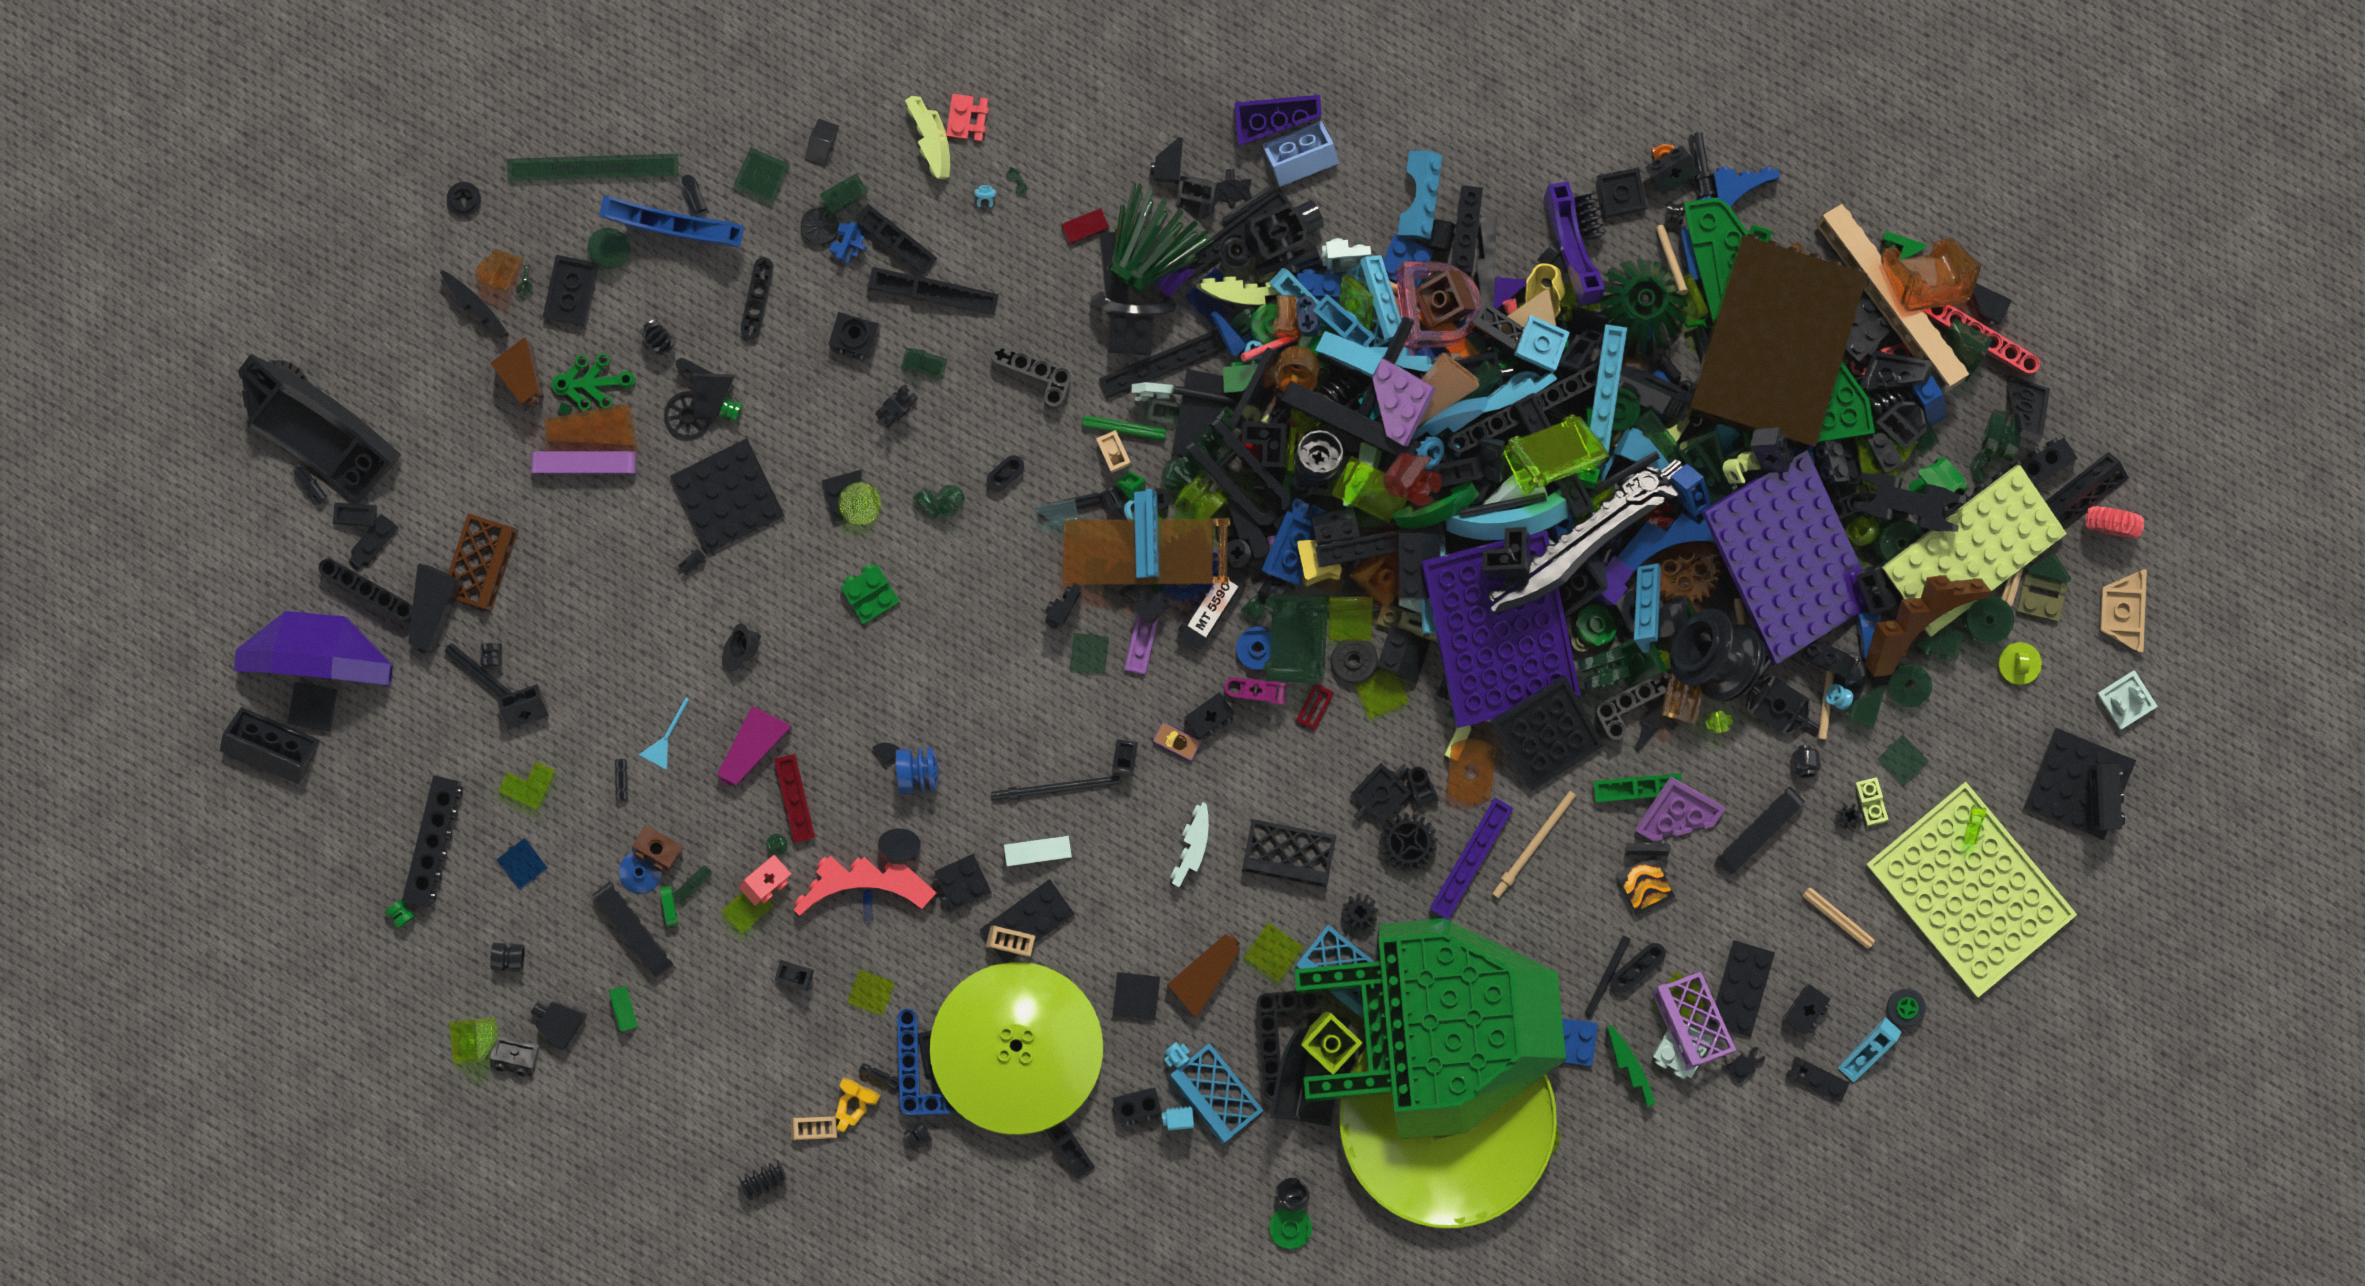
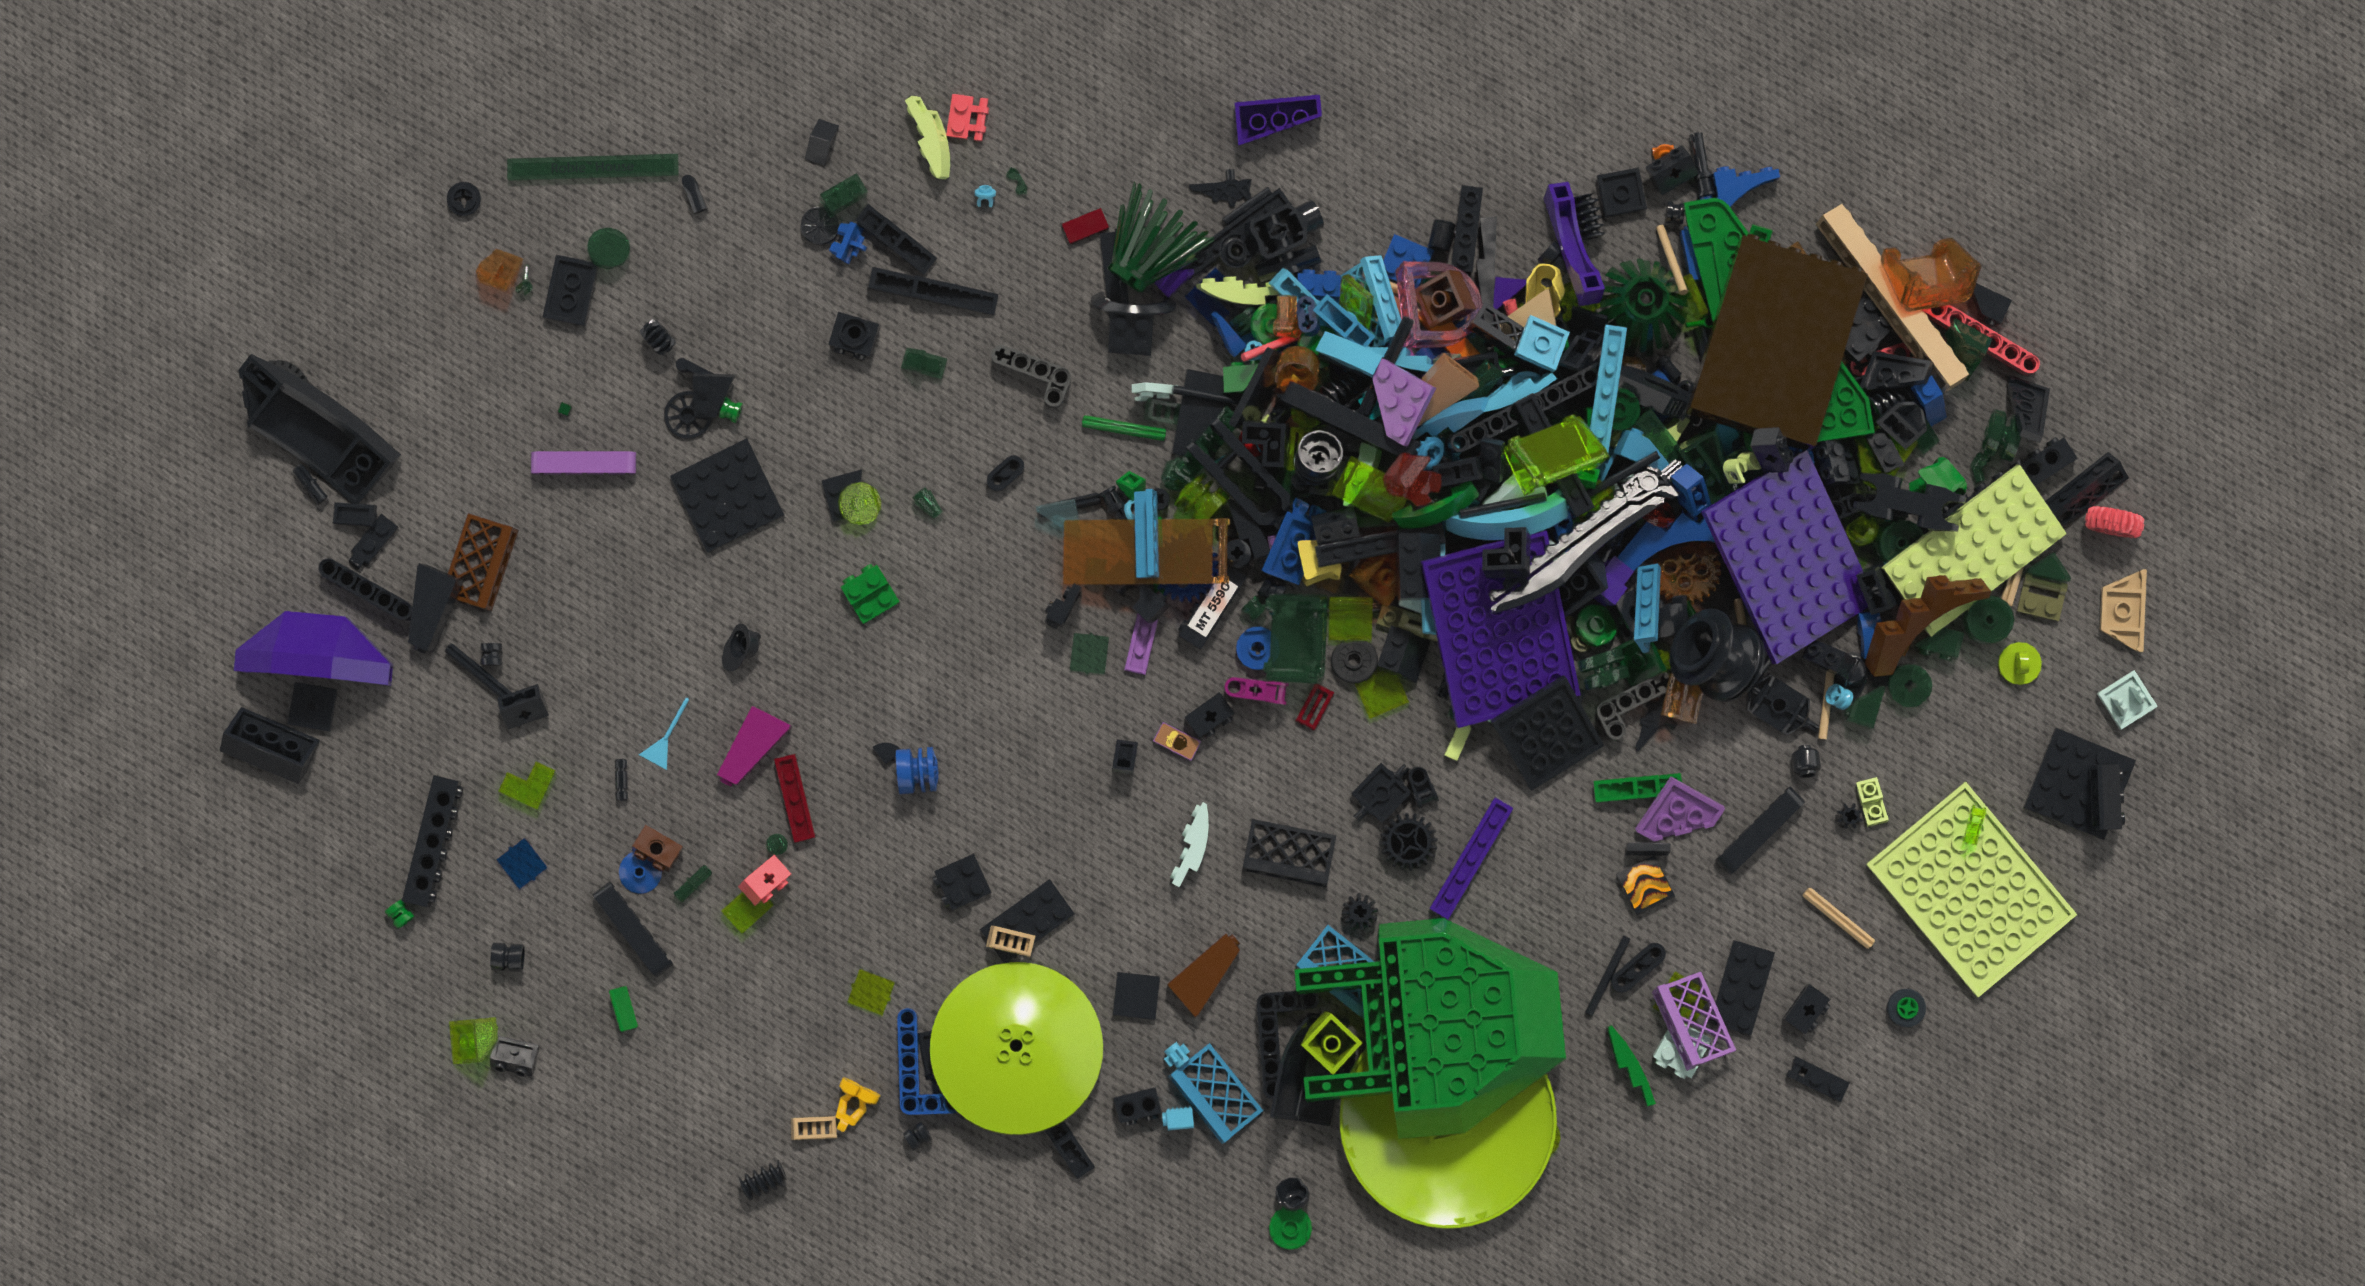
(468, 299): black slope -> none
(520, 373): reddish brown slope -> none
(558, 1022): black torso -> none
(589, 382): green plant -> none
(596, 427): clear orange wedge -> none
(669, 906): green beam -> none
(671, 224): blue arch -> none
(692, 561): black pin -> none
(753, 297): black beam -> none
(761, 175): clear green tile -> none
(794, 975): black slope -> none
(836, 878): coral arch -> none
(868, 905): clear blue tile -> none
(879, 1076): black axle -> none
(896, 406): black pin -> none
(899, 846): black tile -> none
(949, 500): clear green head -> none
(1014, 792): black bar -> none
(1037, 851): light aqua slope -> none
(1113, 451): tan slope -> none
(1162, 363): black tile -> none
(1168, 163): black slope -> none
(1197, 196): black slope -> none
(1273, 951): clear neon green tile -> none
(1300, 153): light blue slope -> none
(1340, 257): light aqua plate -> none
(1418, 219): dark azure arch -> none
(1461, 755): clear orange piece -> none
(1509, 878): tan bar -> none
(1579, 1041): blue plate -> none
(1719, 722): clear neon green gear -> none
(1743, 1067): black plate -> none
(1870, 1049): medium azure slope -> none
(1903, 760): clear green piece -> none
(1908, 246): green slope -> none

